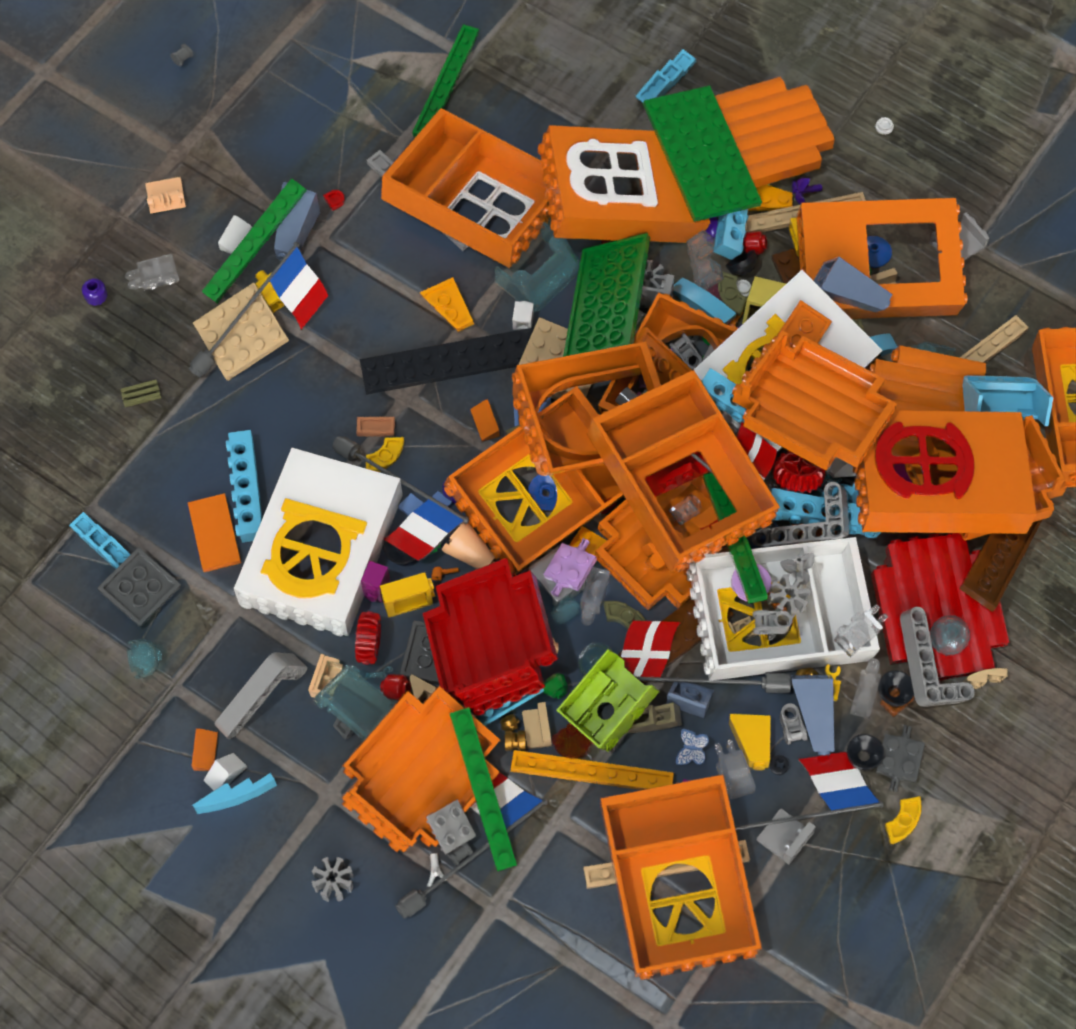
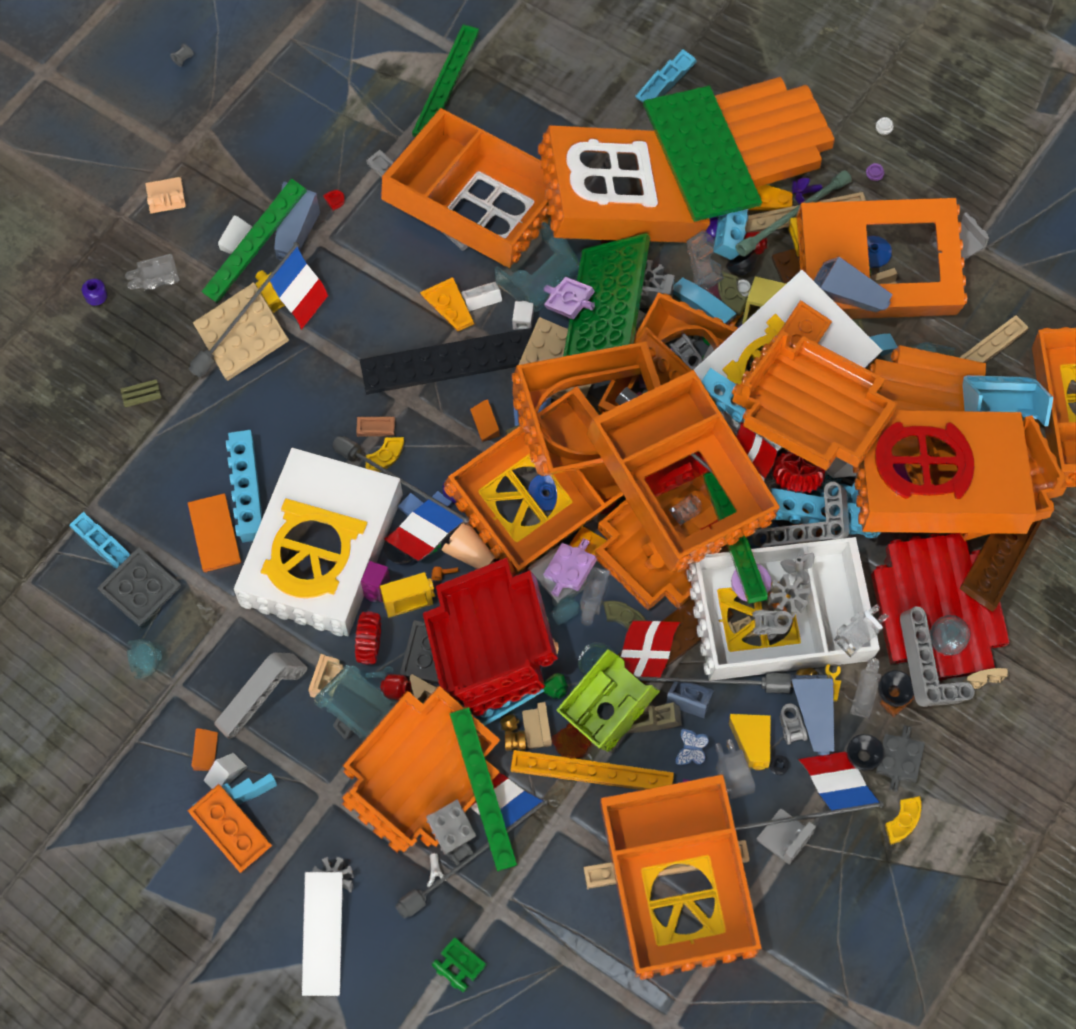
(229, 828): none -> orange tile
(322, 934): none -> white sticker
(463, 959): none -> green plate
(481, 296): none -> white slope
(569, 297): none -> lavender plate
(747, 245): none -> sand green hose
(875, 172): none -> medium lavender plate

